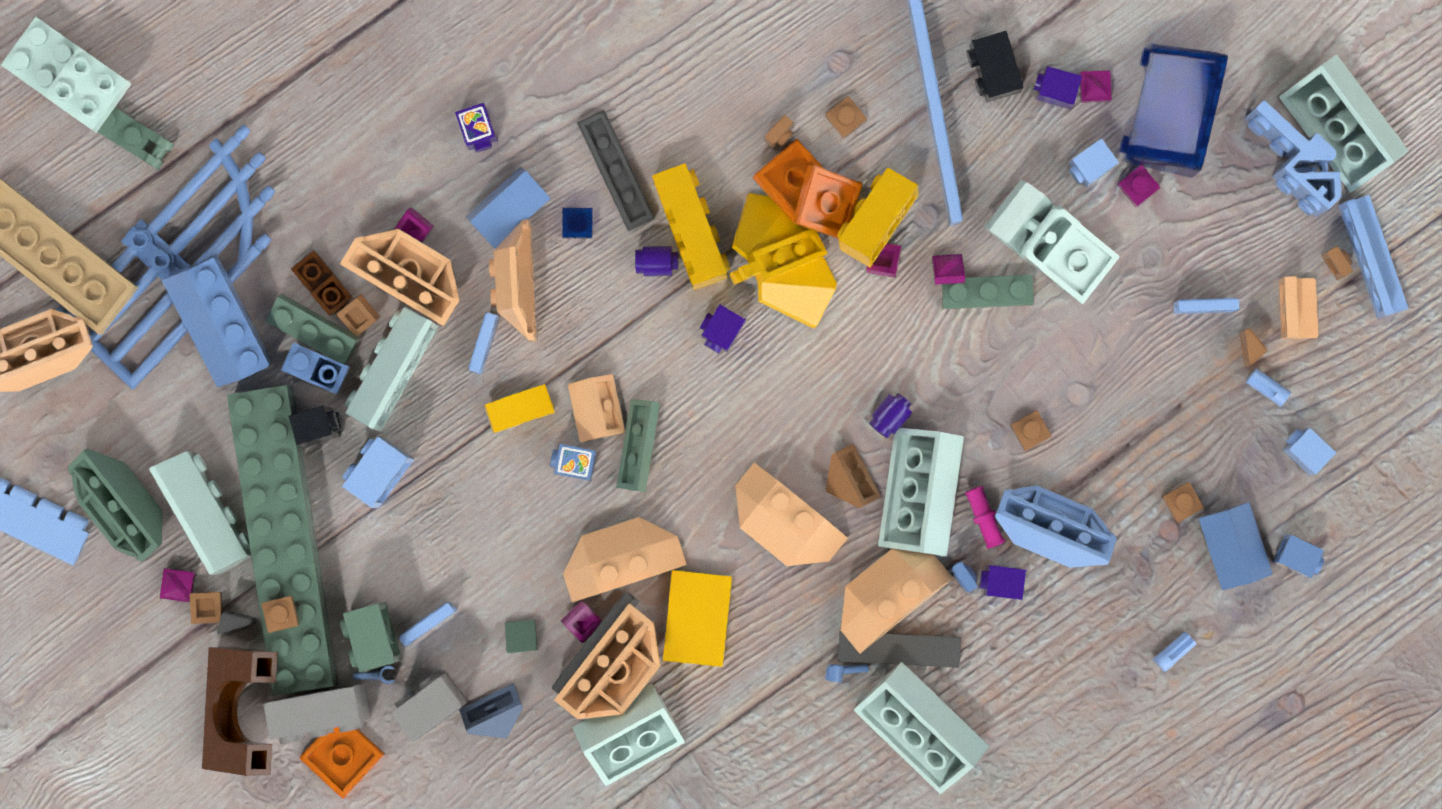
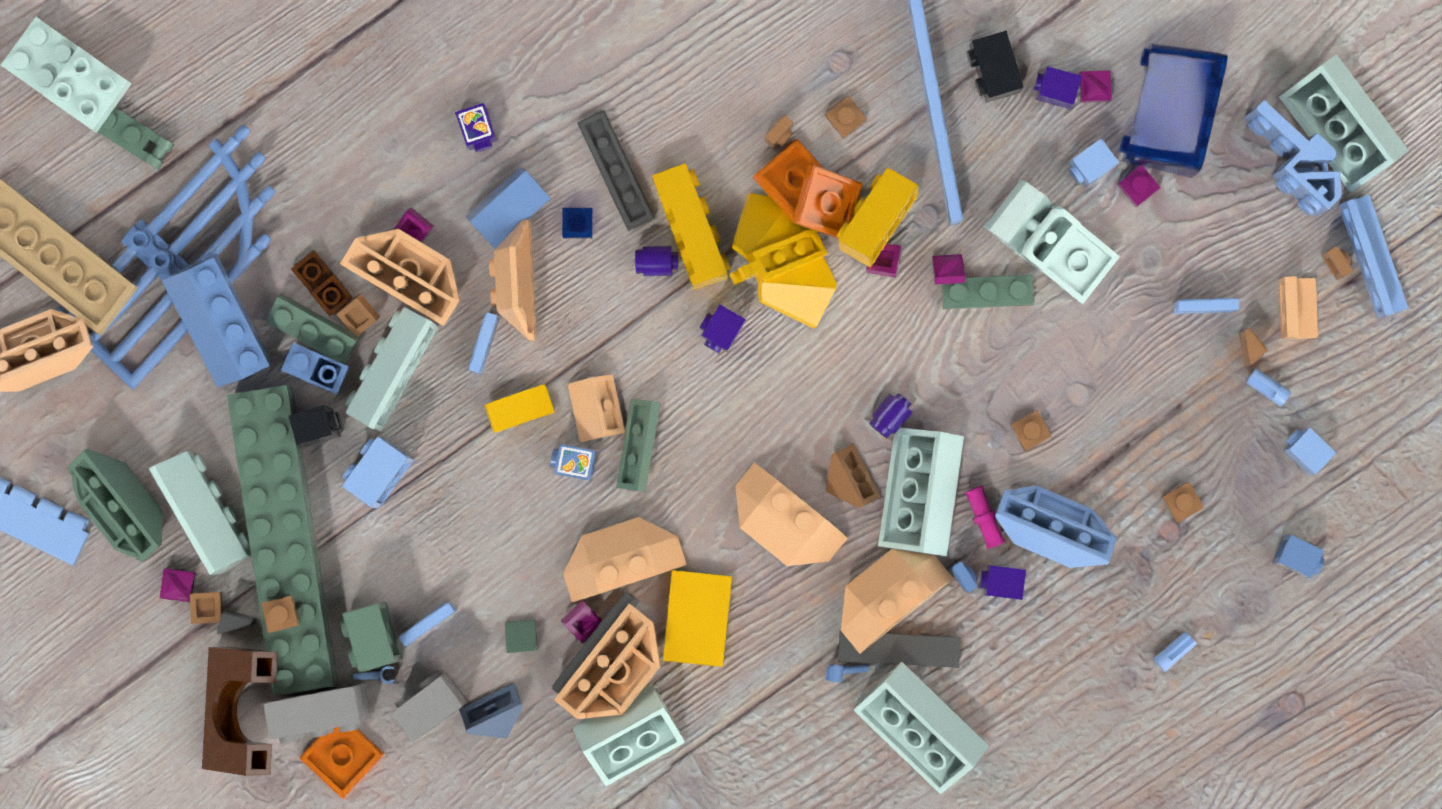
(1235, 546): medium blue piece -> none

